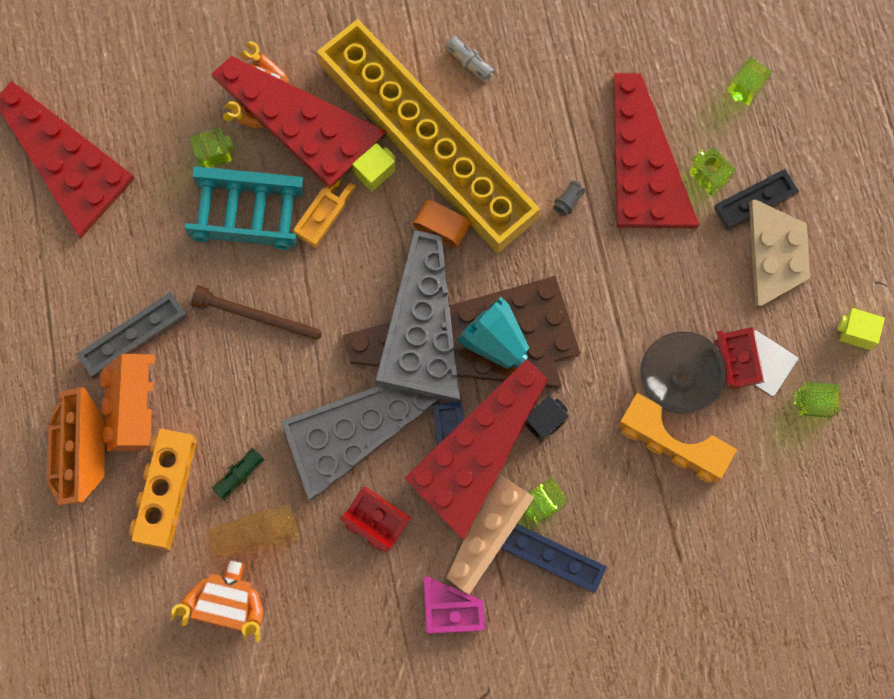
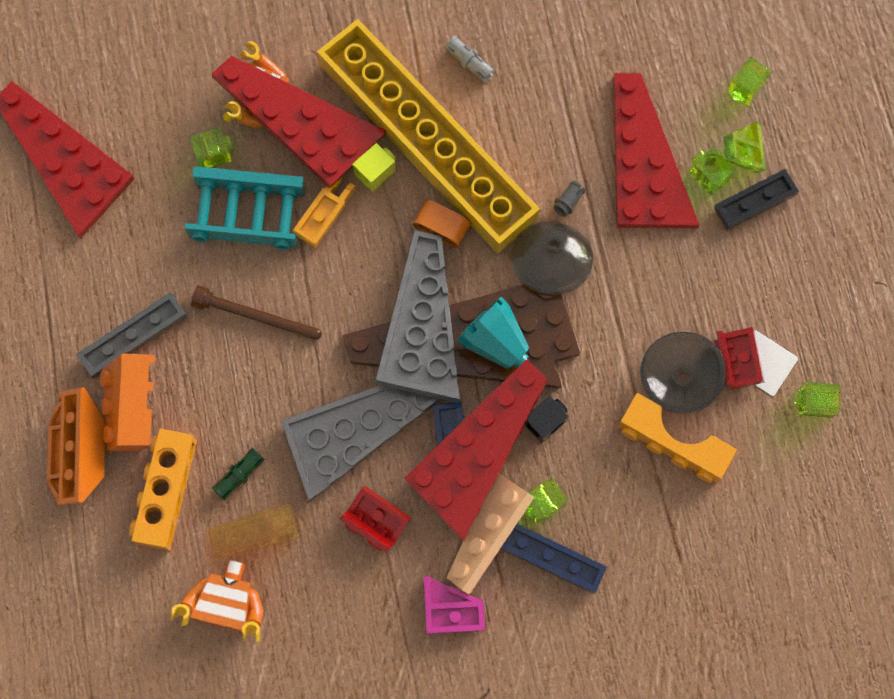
(548, 268): none -> clear smoke dish
(745, 148): none -> clear neon green wing
(778, 252): tan wing -> none
(860, 328): neon yellow brick -> none

